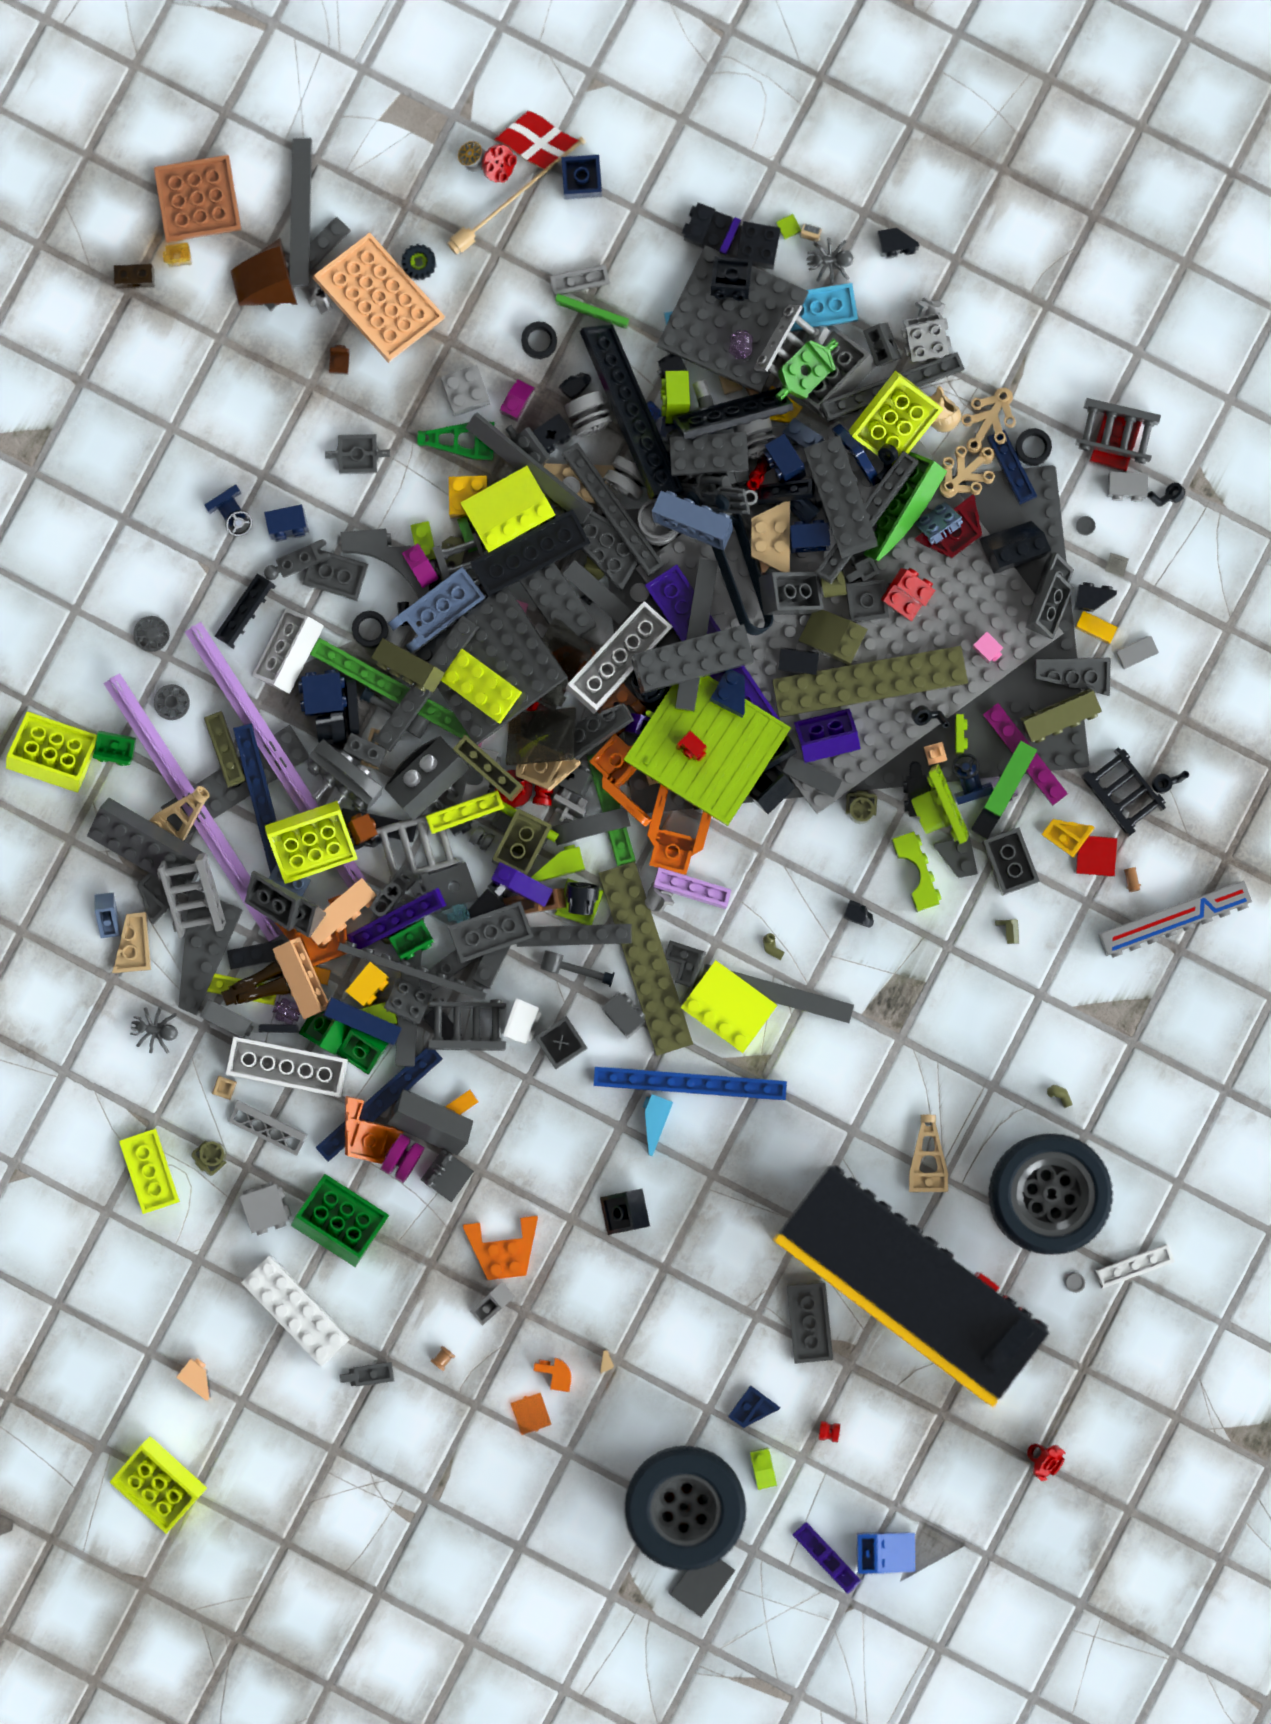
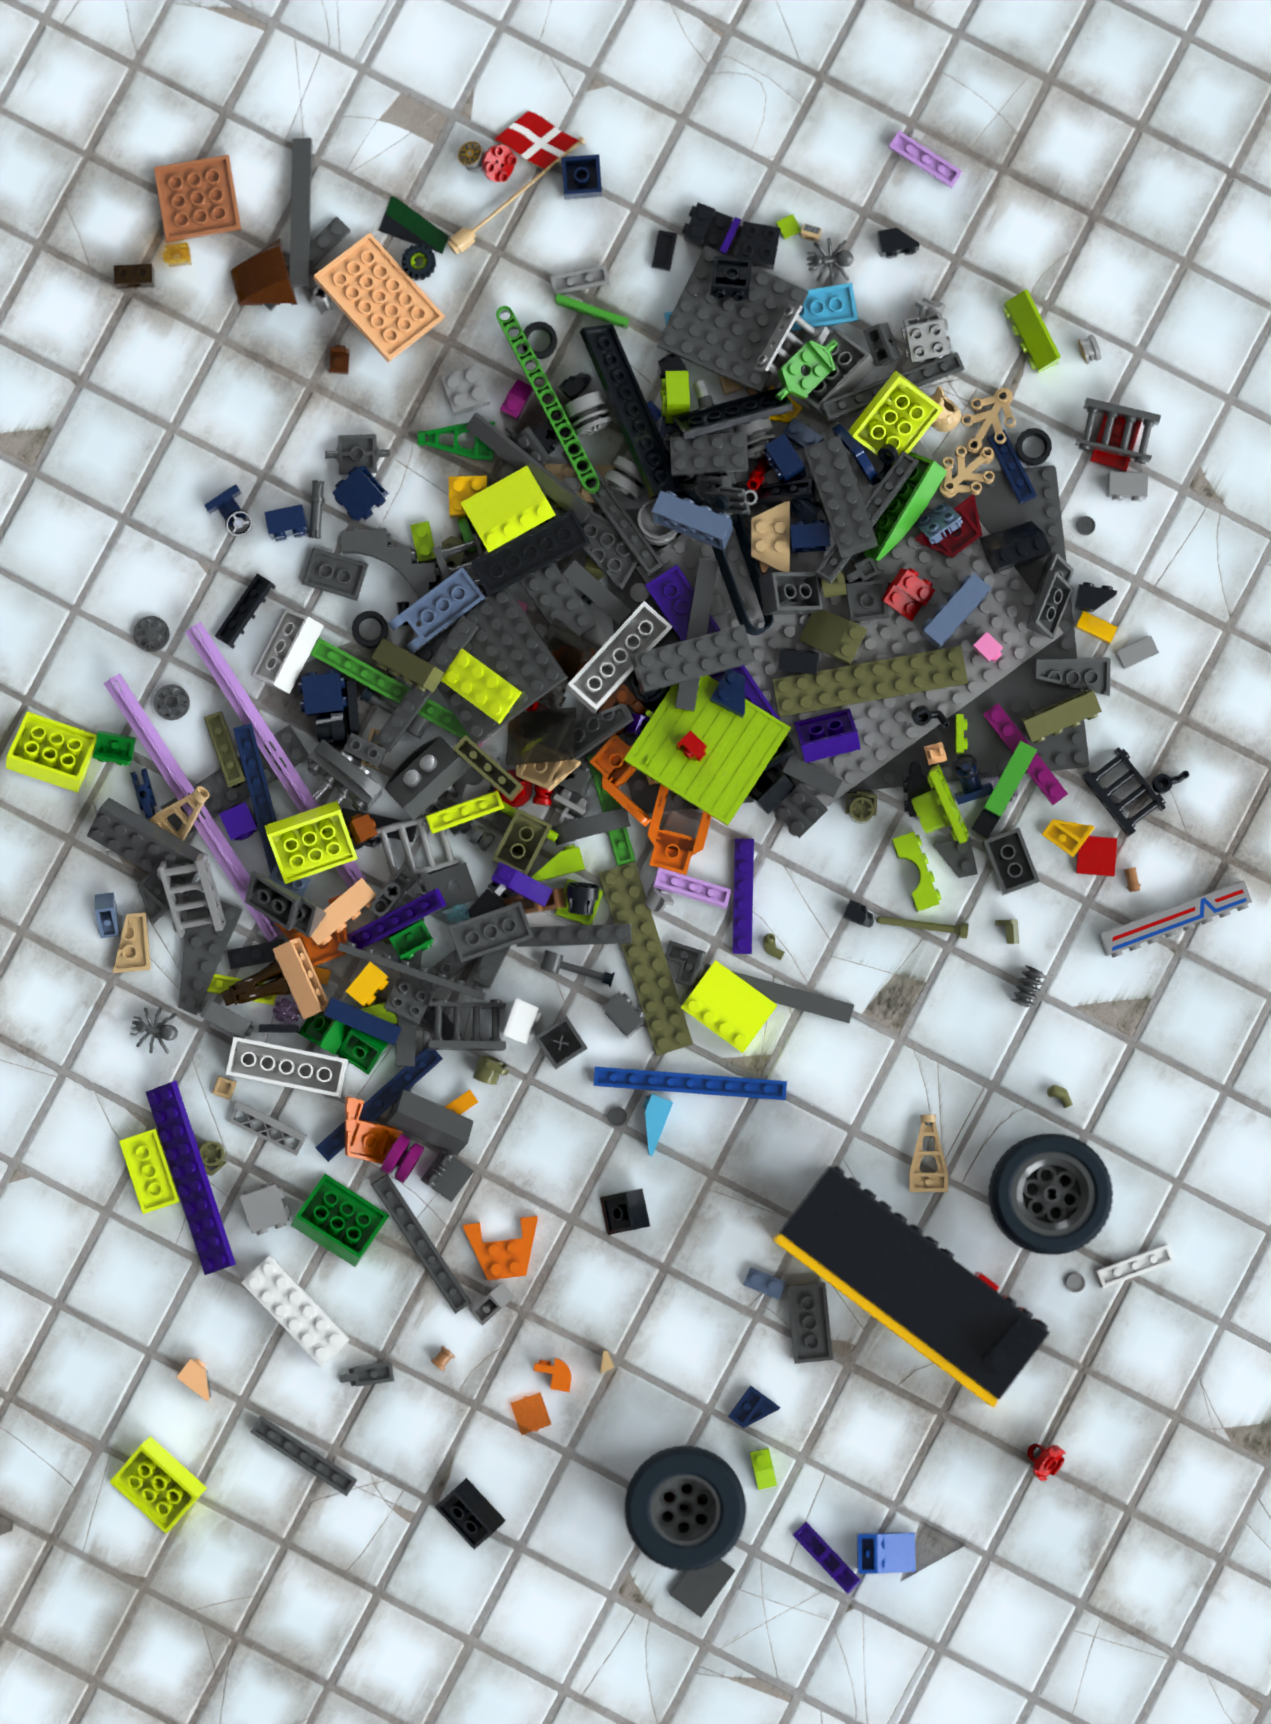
(145, 803): none -> dark blue hinge
(190, 1178): none -> dark purple plate
(239, 822): none -> dark purple head
(297, 561): dark grey plate -> none
(303, 1455): none -> dark grey plate
(316, 509): none -> dark grey pin
(360, 493): none -> dark blue brick
(410, 226): none -> dark green sticker
(420, 565): magenta slope -> none
(421, 1243): none -> dark grey tile
(470, 1513): none -> black slope
(489, 1069): none -> olive piece
(546, 390): none -> bright green beam
(617, 1116): none -> dark grey piece
(664, 250): none -> black tile
(741, 344): clear purple piece -> none
(743, 896): none -> dark purple plate
(764, 1283): none -> sand blue plate
(800, 810): none -> dark grey plate
(824, 1431): red wheel -> none
(925, 159): none -> lavender plate
(954, 613): none -> sand blue brick
(960, 930): none -> olive piece
(1029, 987): none -> dark grey piece
(1031, 331): none -> lime slope
(1089, 349): none -> light grey wheel
(1116, 565): clear smoke tile -> none
(1174, 492): black plate -> none

